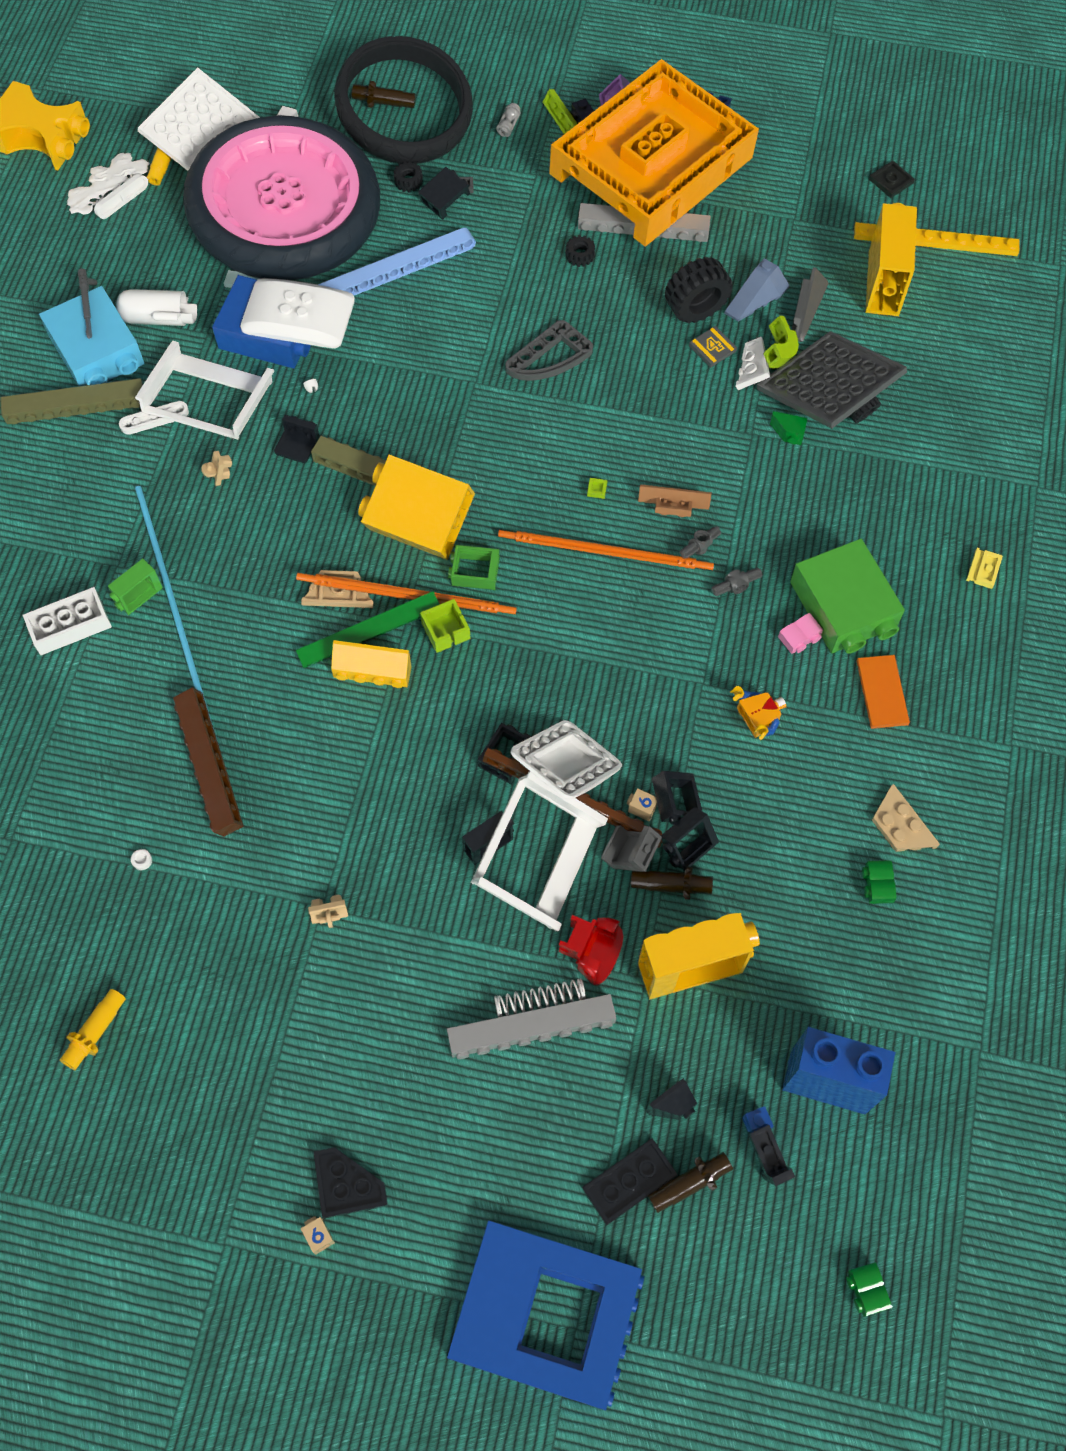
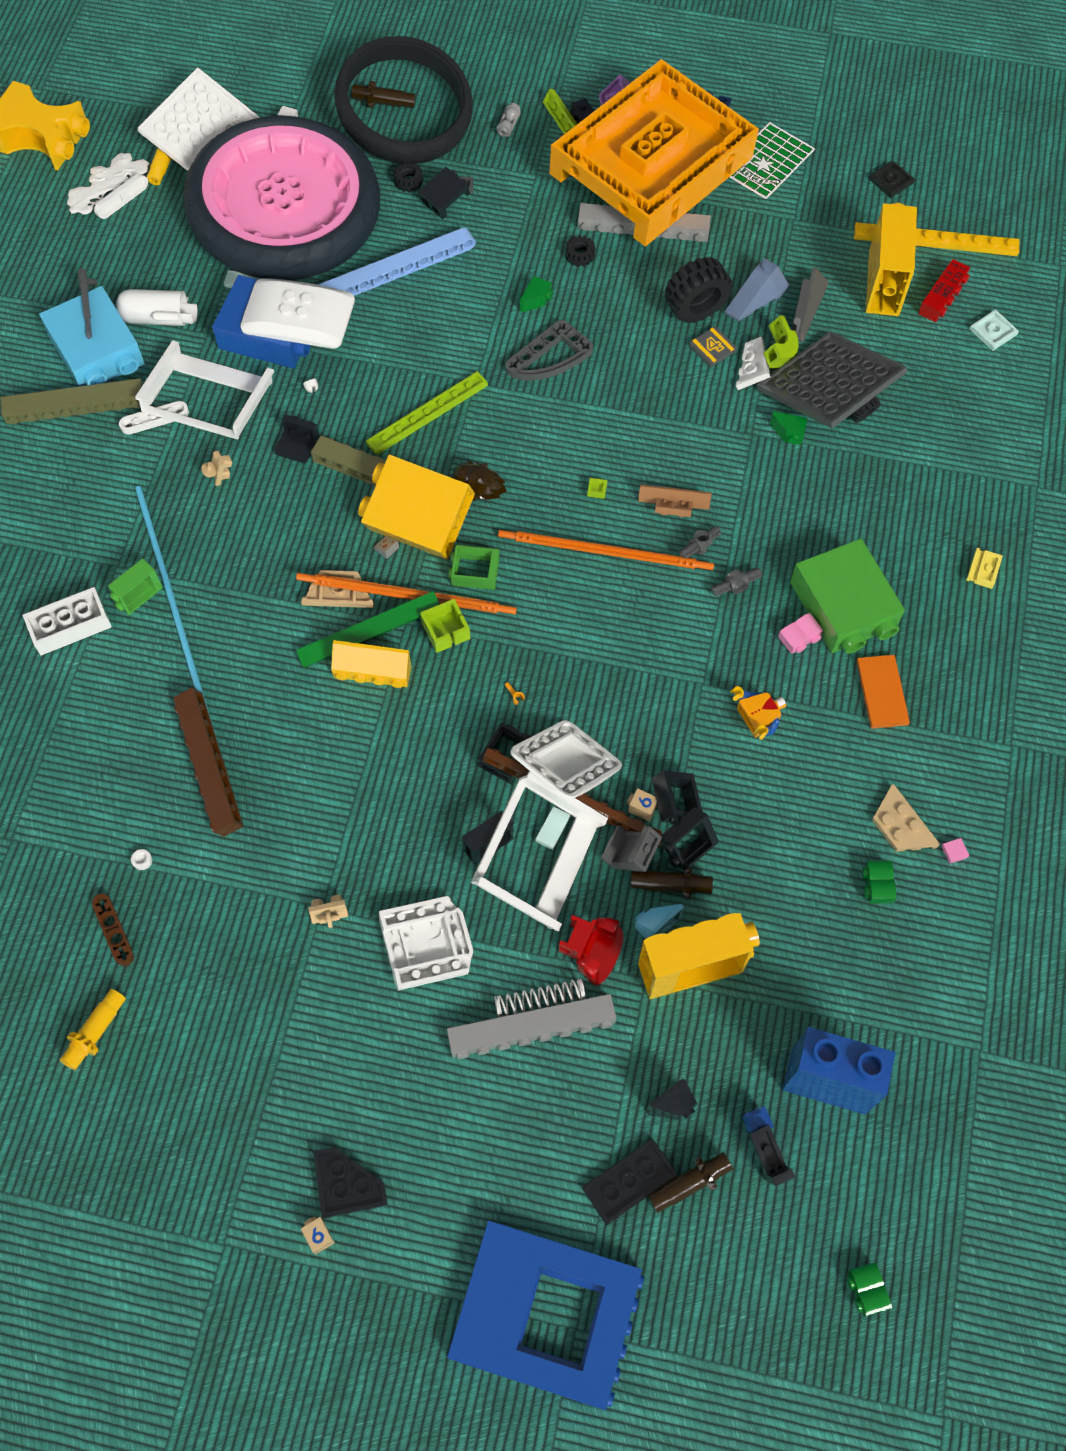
(115, 928): none -> reddish brown beam
(387, 546): none -> light grey slope
(426, 413): none -> lime tile
(426, 942): none -> white wedge
(481, 479): none -> dark brown head
(515, 694): none -> light orange hand
(536, 294): none -> green slope
(553, 828): none -> light aqua tile
(658, 920): none -> medium azure slope
(773, 160): none -> sticker
(944, 290): none -> red brick
(955, 850): none -> bright pink tile
(994, 330): none -> light aqua tile

